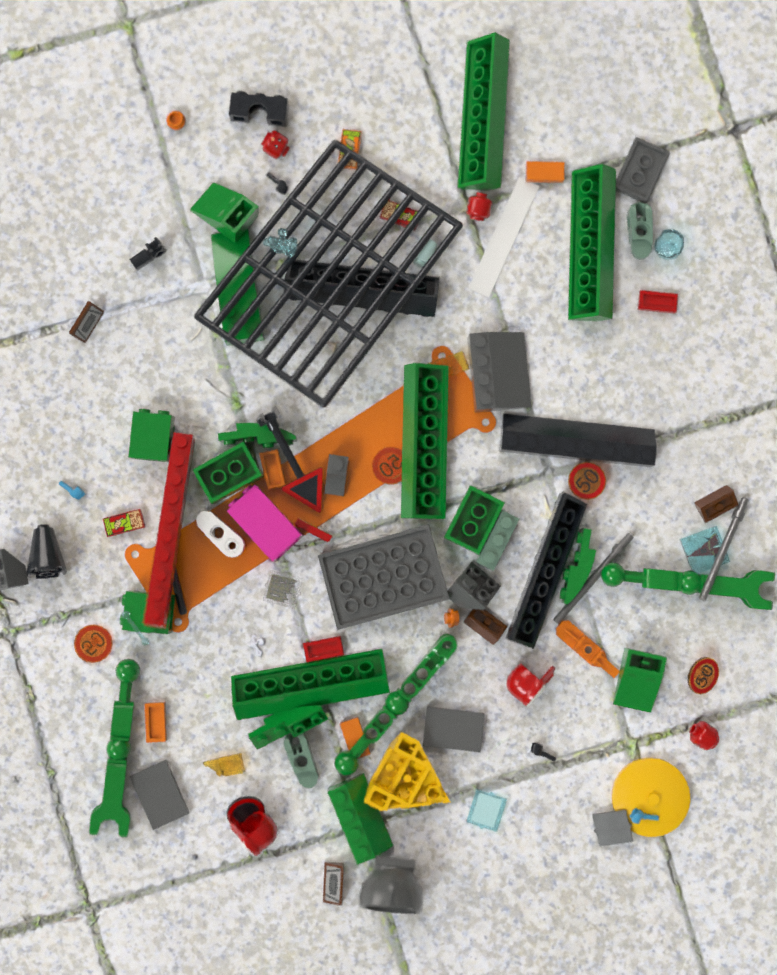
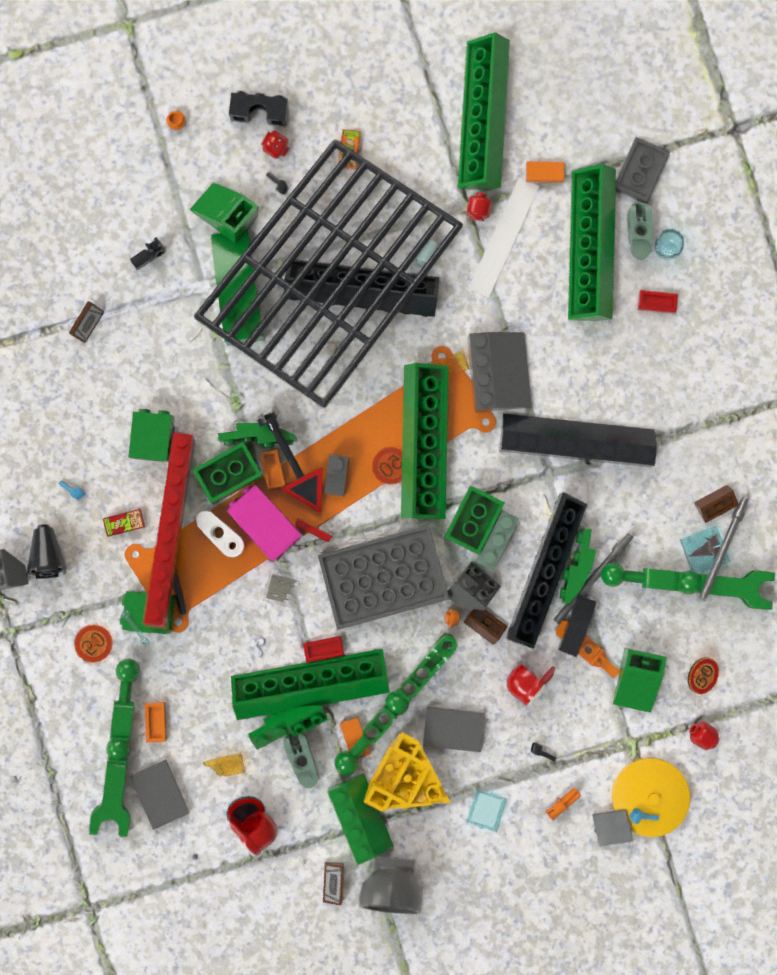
(281, 244): clear light blue piece -> none
(403, 220): tile -> none
(563, 803): none -> orange axle
(577, 626): none -> black slope
(587, 480): piece -> none

